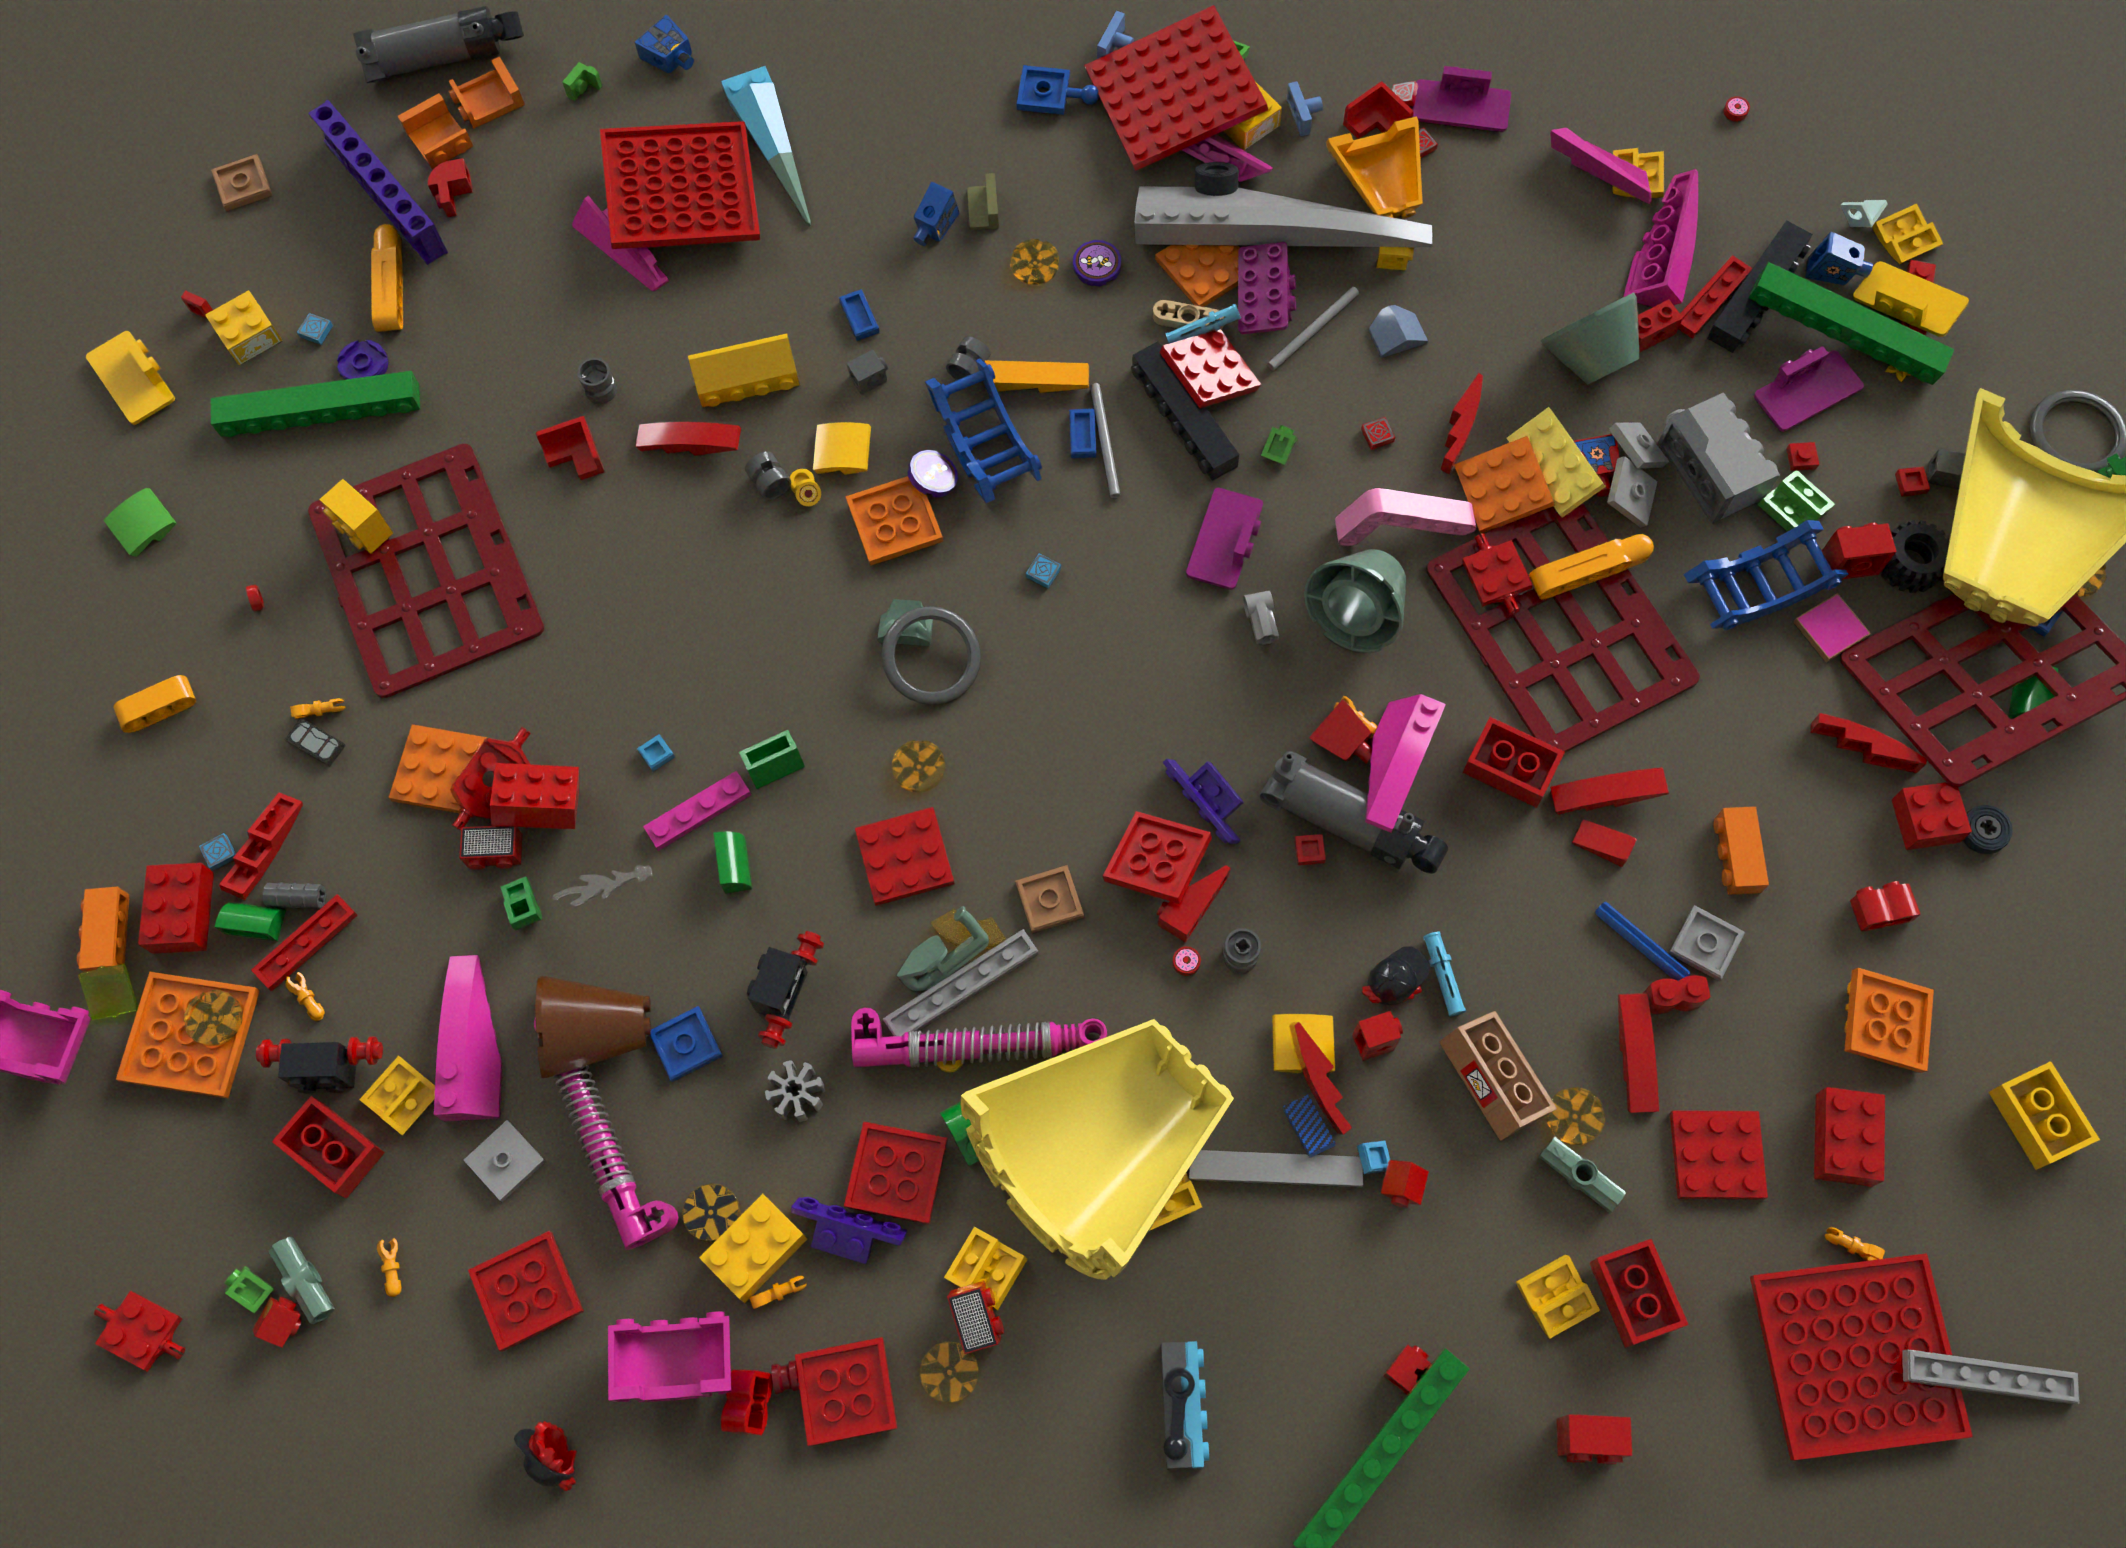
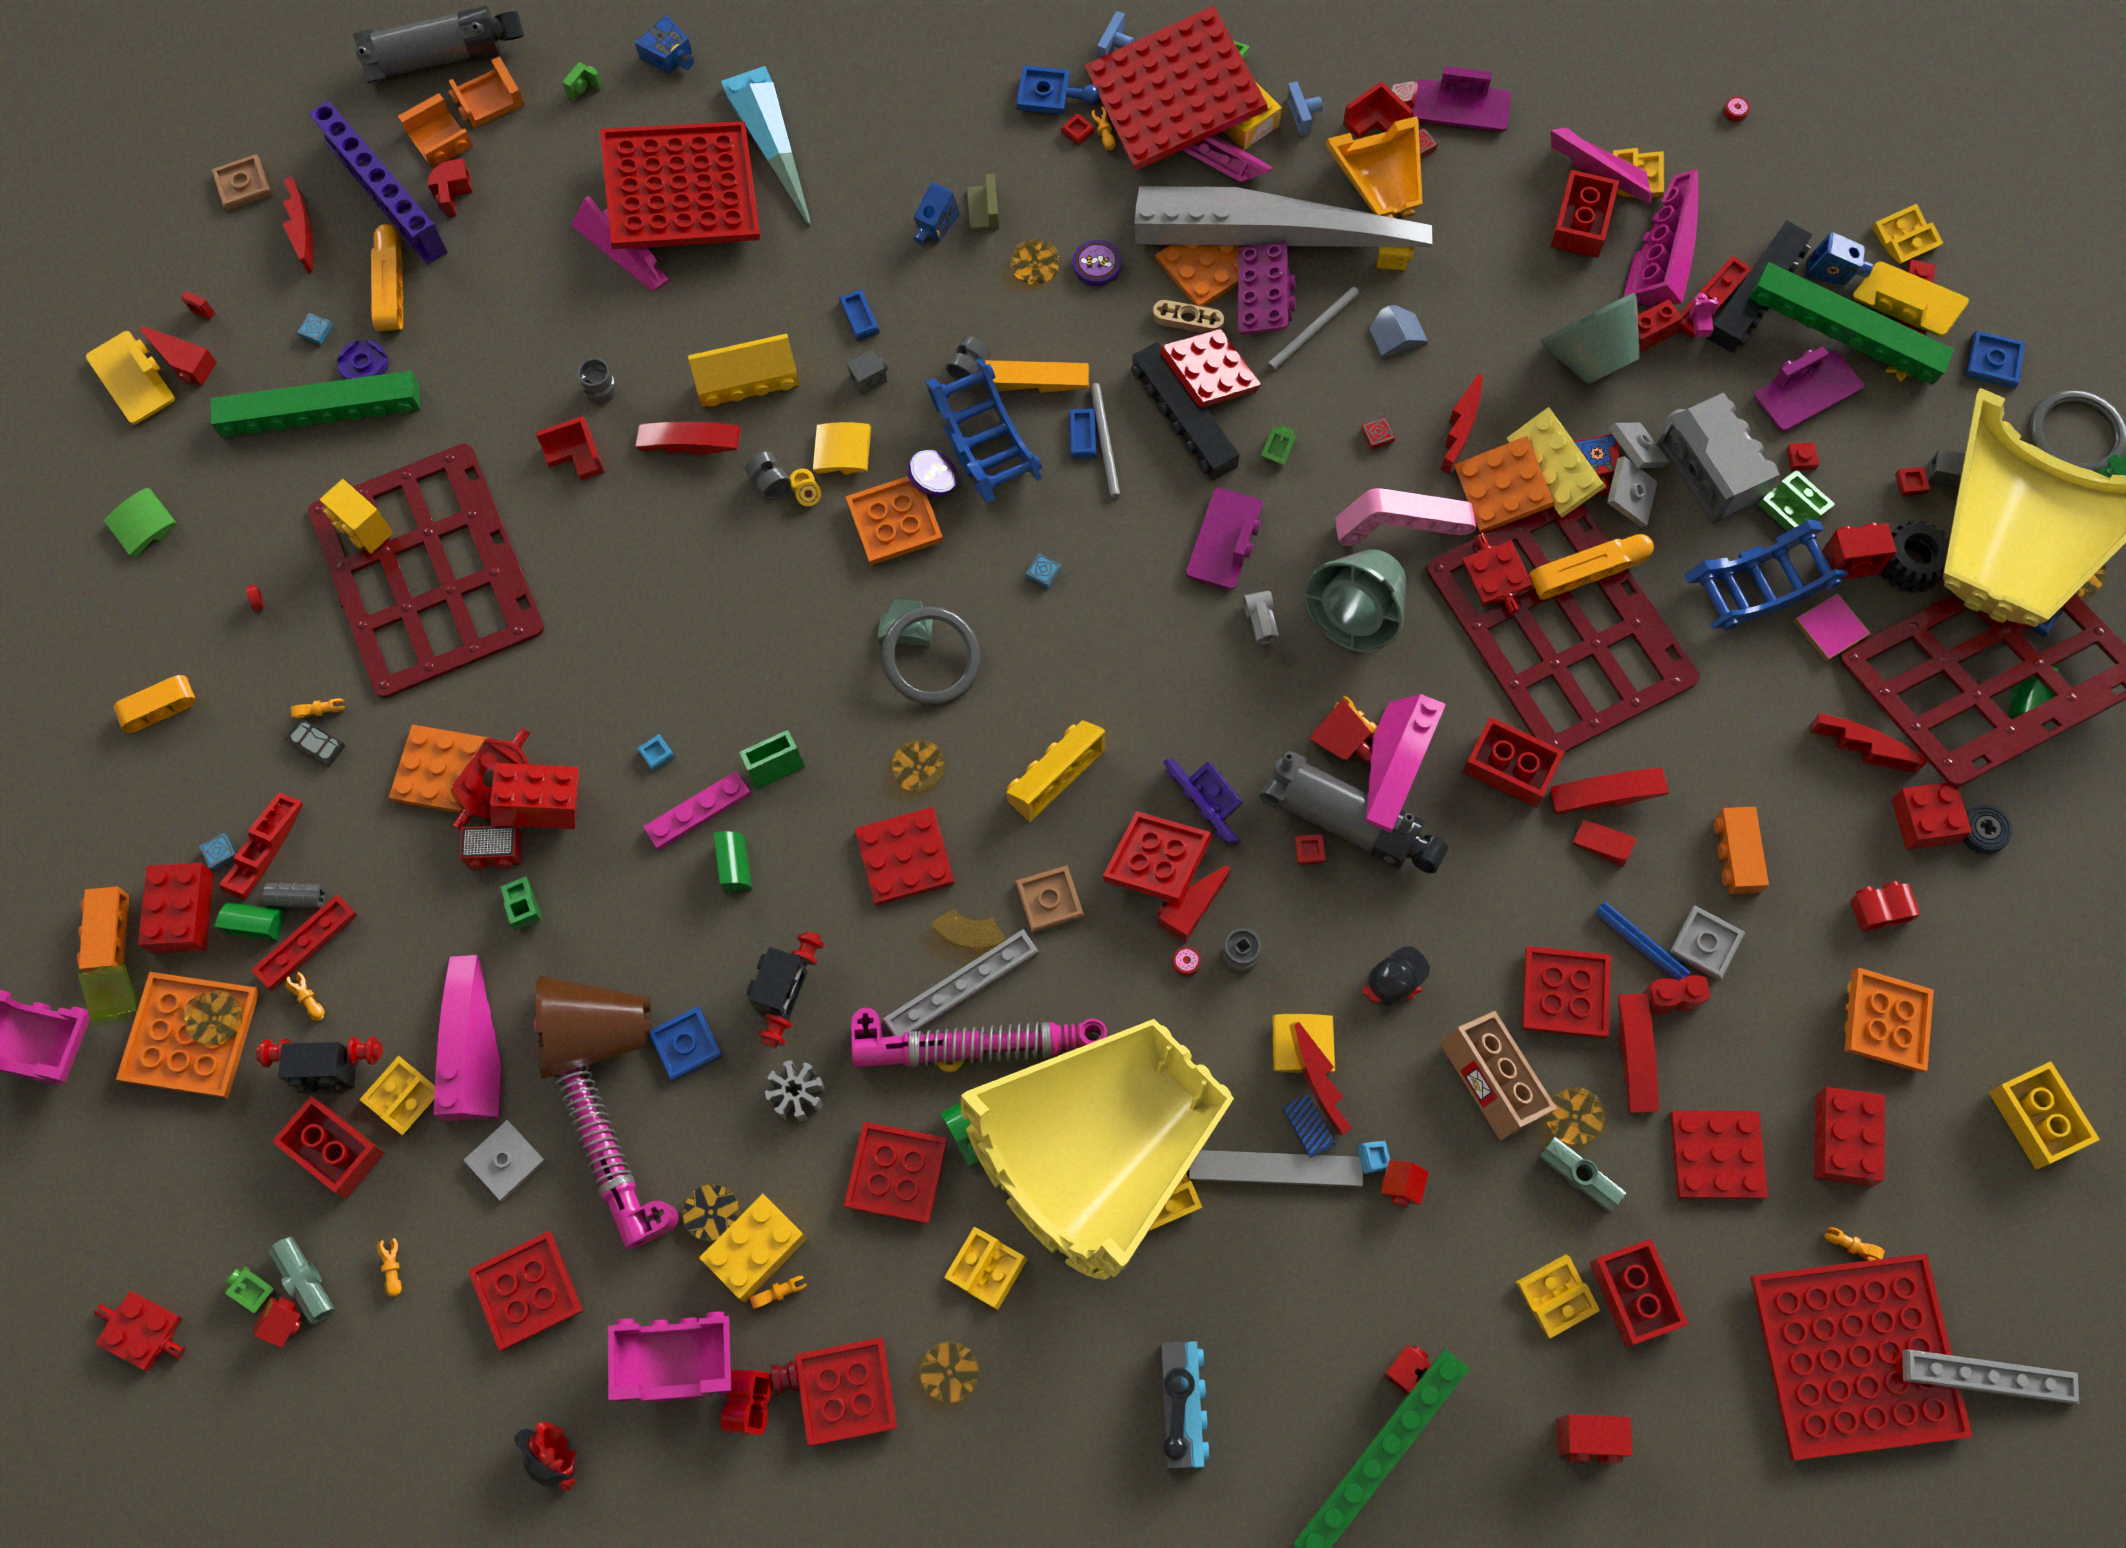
(188, 360): none -> red slope
(243, 327): yellow brick -> none
(299, 227): none -> red slope
(597, 883): clear piece -> none
(846, 1232): dark purple bracket -> none
(933, 957): sand green piece -> none
(975, 1317): brick -> none
(1057, 769): none -> yellow slope
(1077, 129): none -> red tile
(1104, 129): none -> light orange piece
(1216, 178): black tyre -> none
(1231, 314): medium azure pin -> none
(1377, 1035): red brick -> none
(1434, 944): medium azure pin -> none
(1566, 992): none -> red plate
(1584, 213): none -> red brick
(1702, 314): none -> dark pink piece
(1867, 212): light aqua bracket -> none
(1995, 359): none -> blue tile

